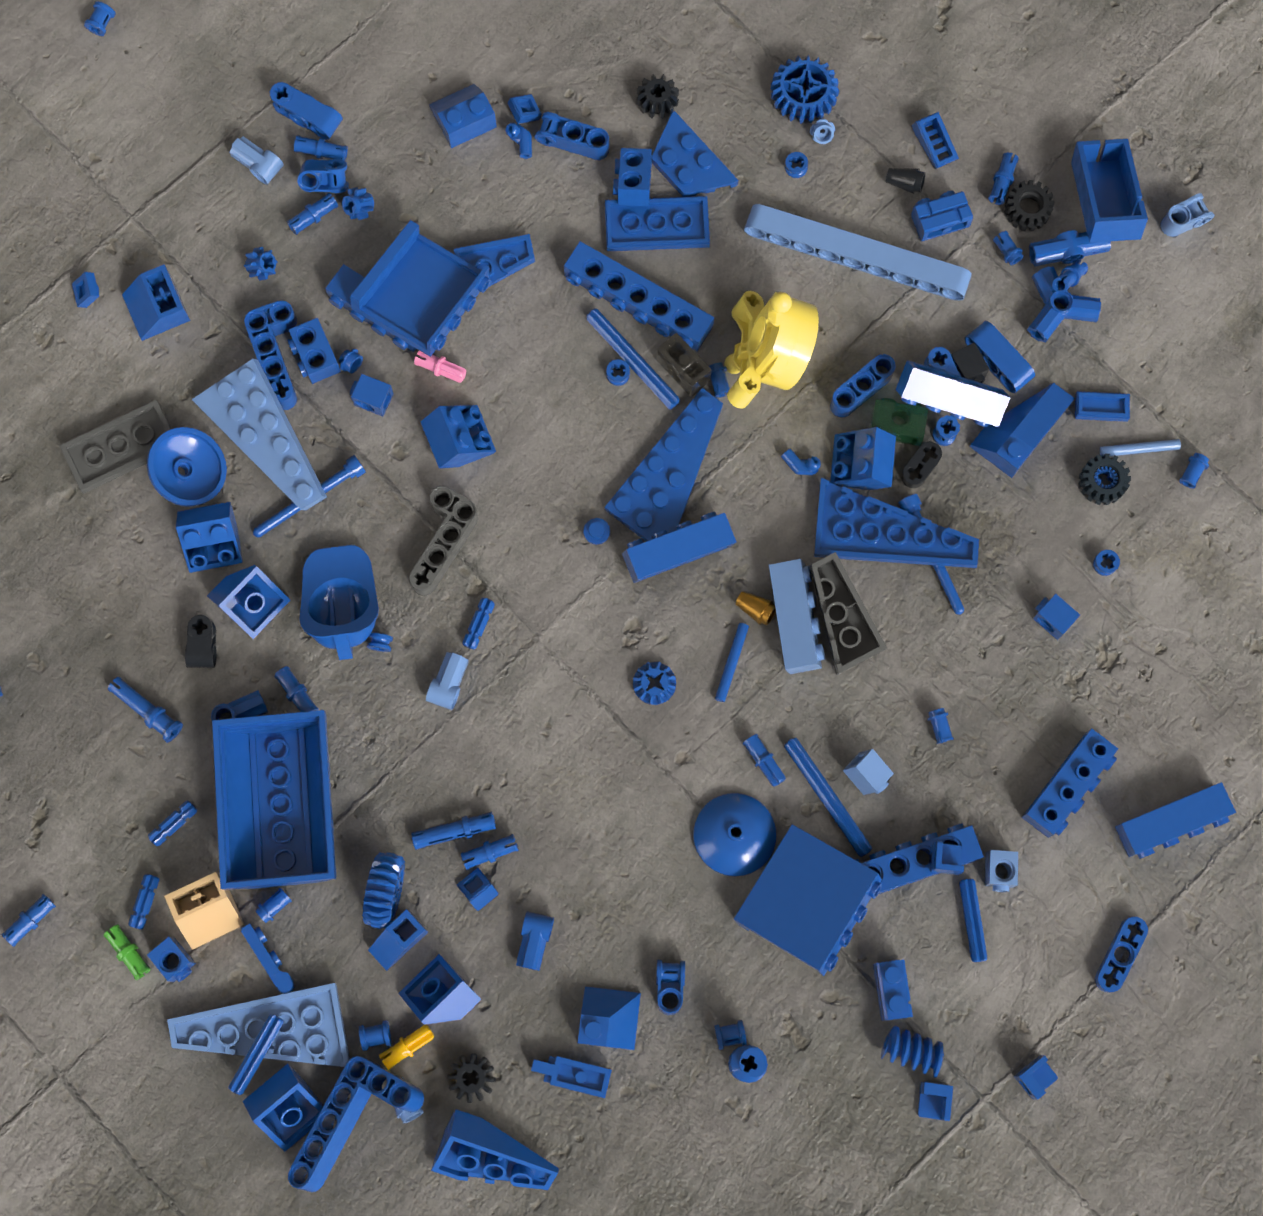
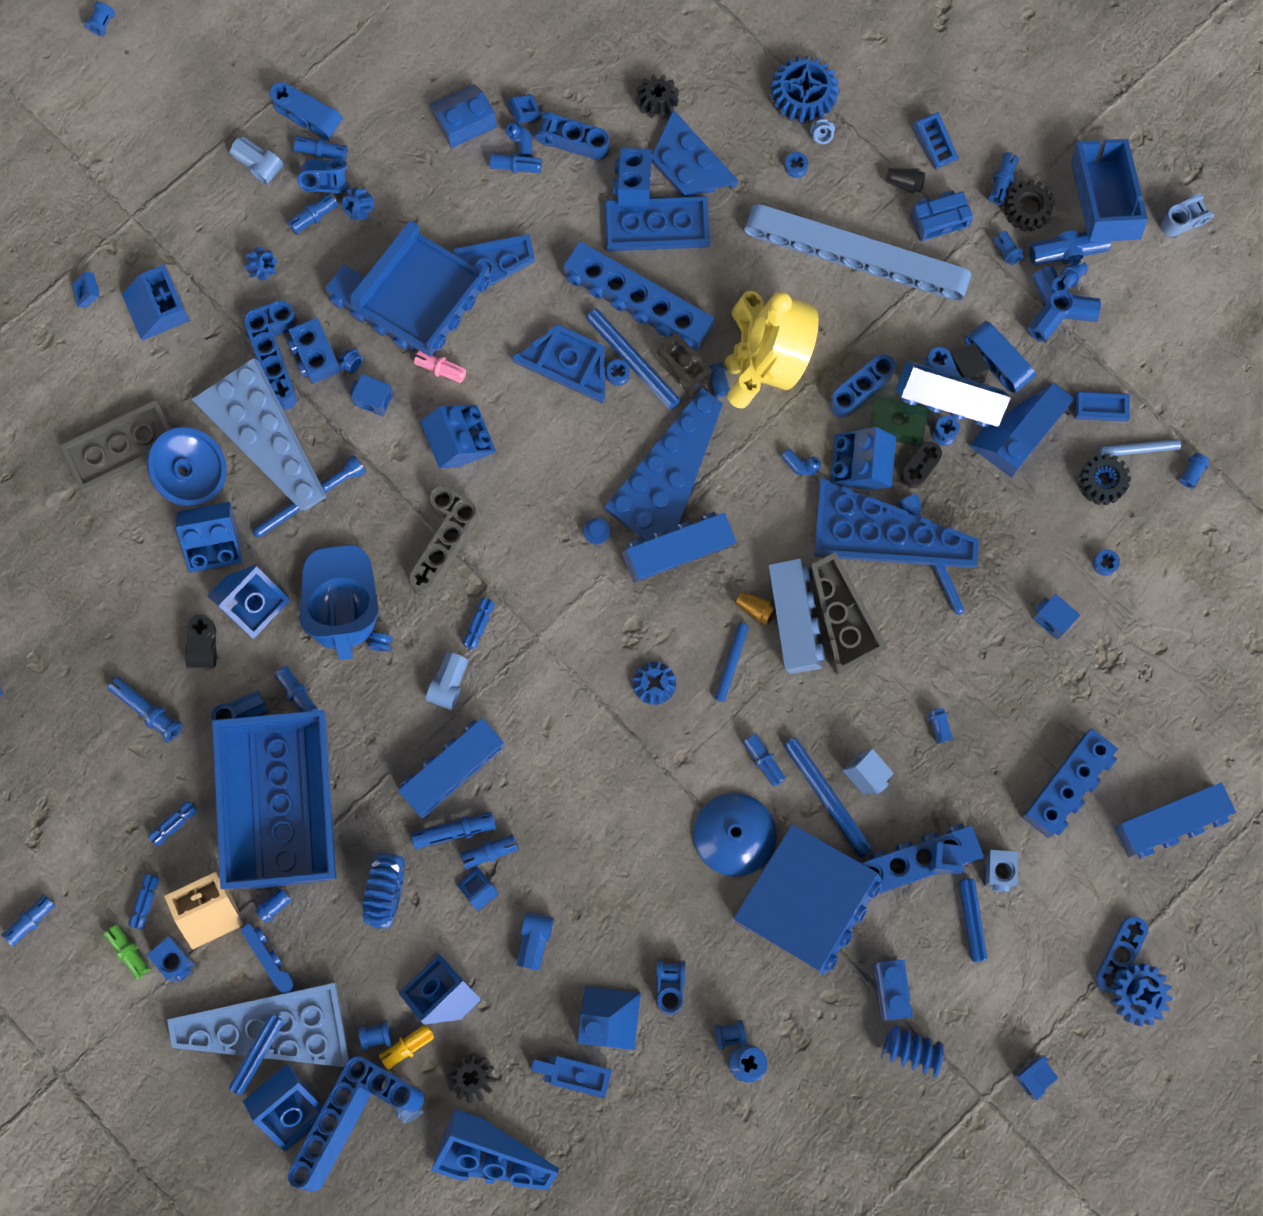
(397, 939): blue slope -> none
(451, 768): none -> blue brick
(515, 163): none -> blue axle
(568, 361): none -> blue wing
(935, 1101): blue panel -> none
(1133, 986): none -> blue gear

